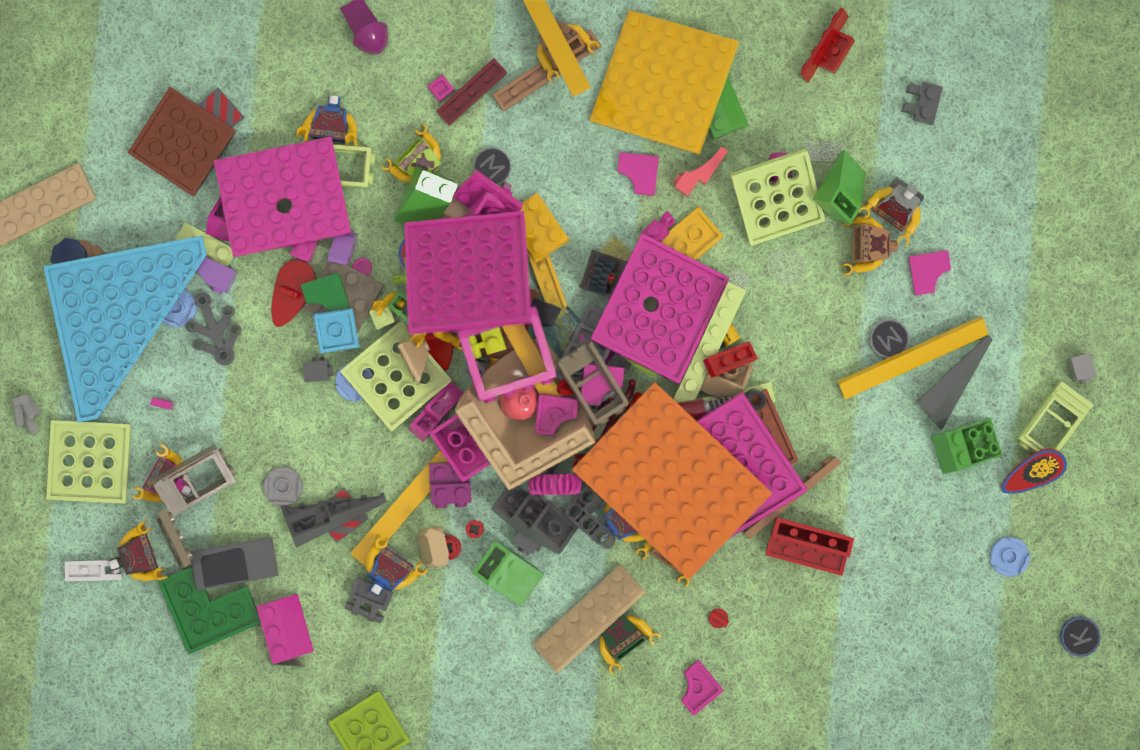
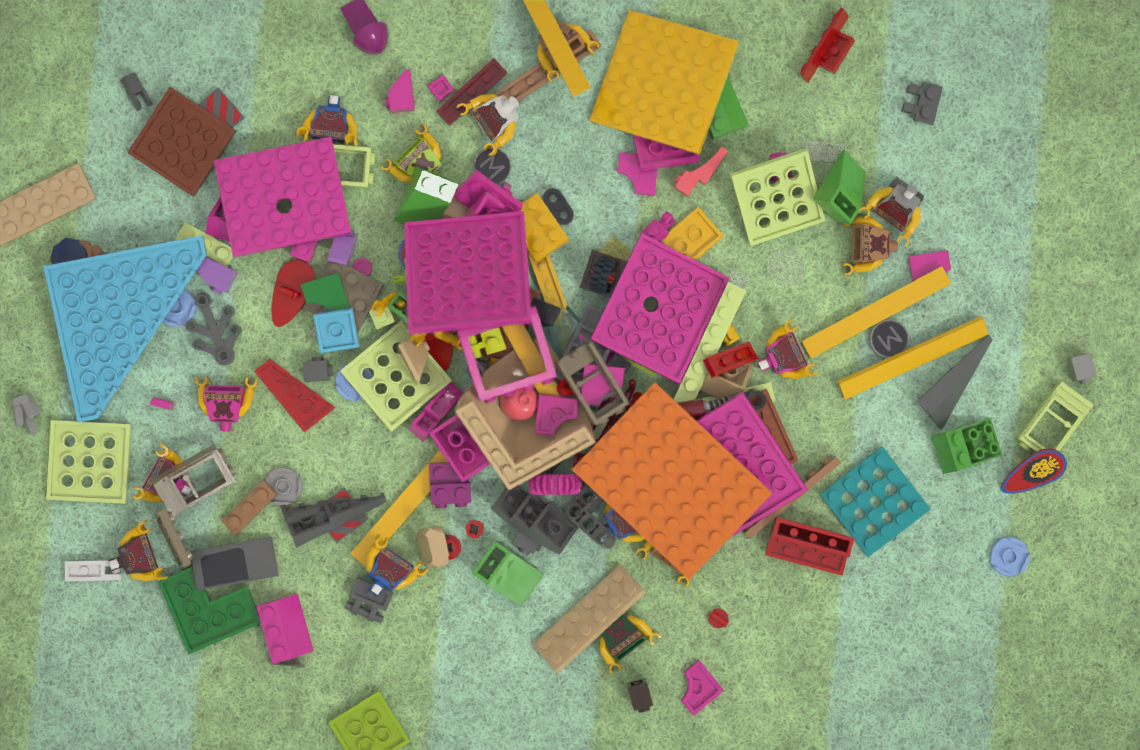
(134, 88): none -> dark grey hinge
(225, 402): none -> torso
(249, 507): none -> medium nougat plate
(295, 397): none -> red wing
(401, 94): none -> dark pink slope
(495, 117): none -> torso
(559, 206): none -> black plate
(640, 695): none -> dark brown brick
(656, 155): none -> dark pink plate
(785, 354): none -> torso
(876, 312): none -> yellow tile
(904, 491): none -> teal piece
(1080, 636): black tile -> none

